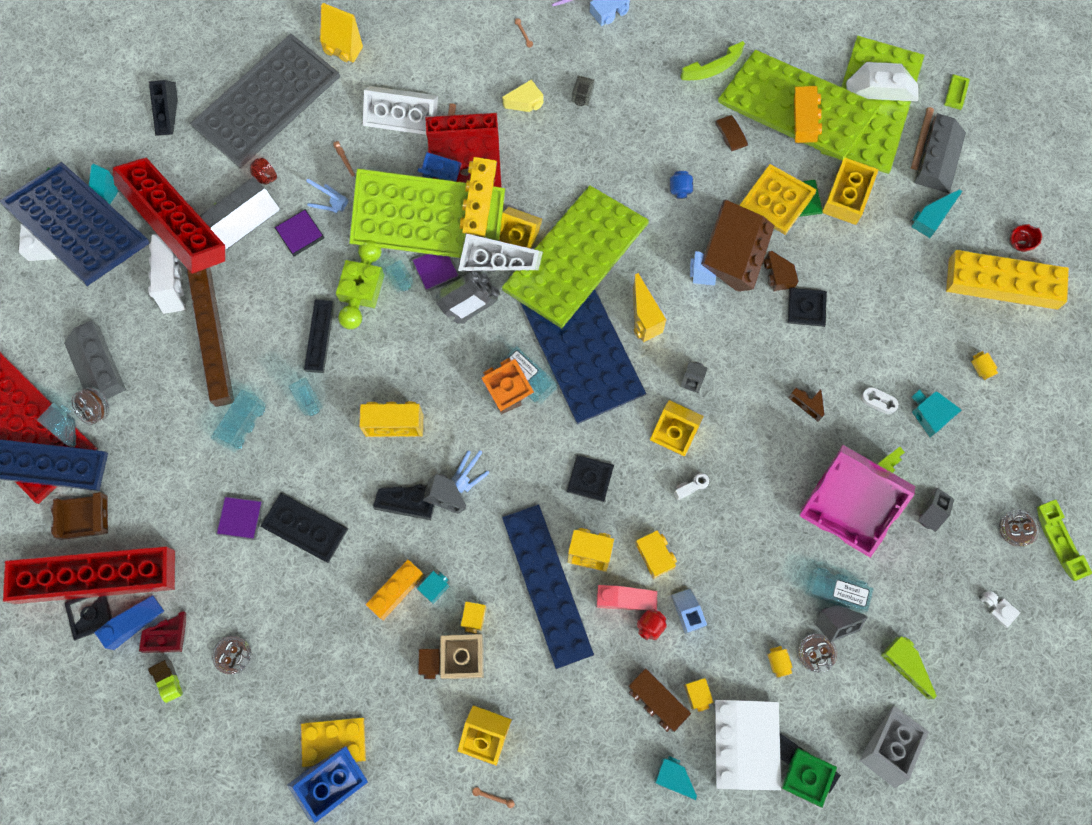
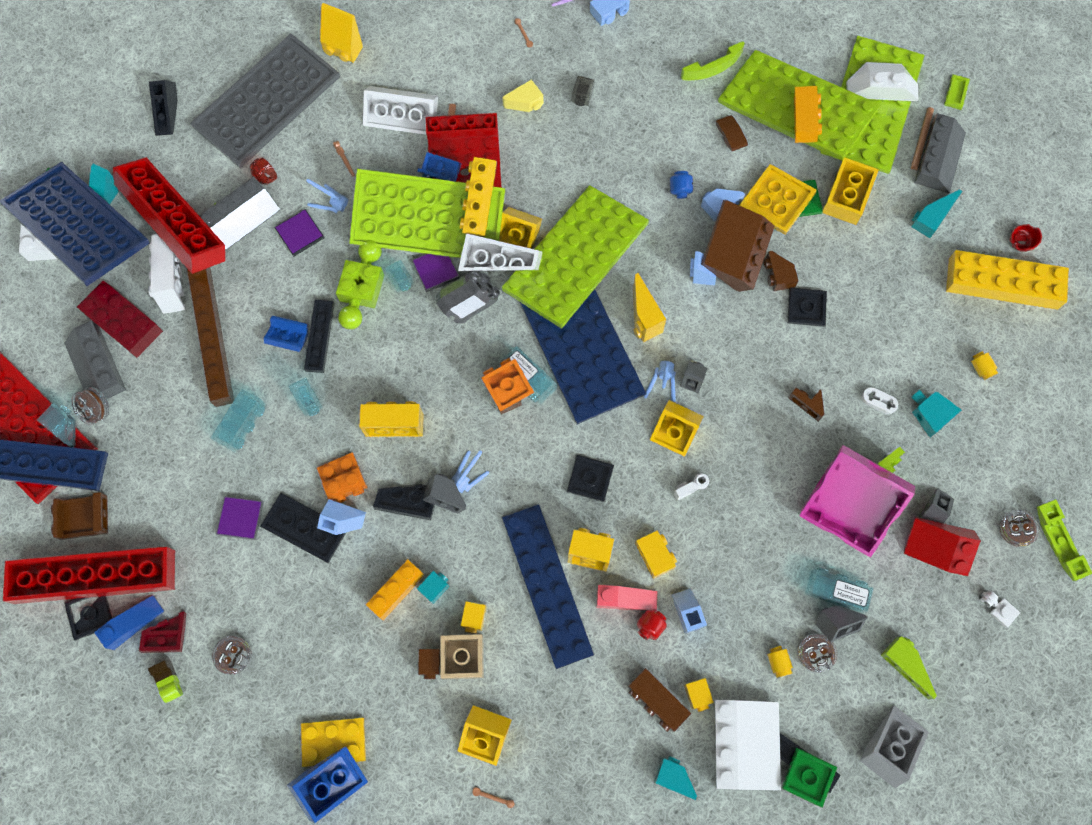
(120, 319): none -> dark red brick
(286, 334): none -> blue bracket
(340, 518): none -> light blue slope
(342, 478): none -> orange plate
(665, 372): none -> light blue plant
(713, 200): none -> light blue slope
(942, 545): none -> red slope

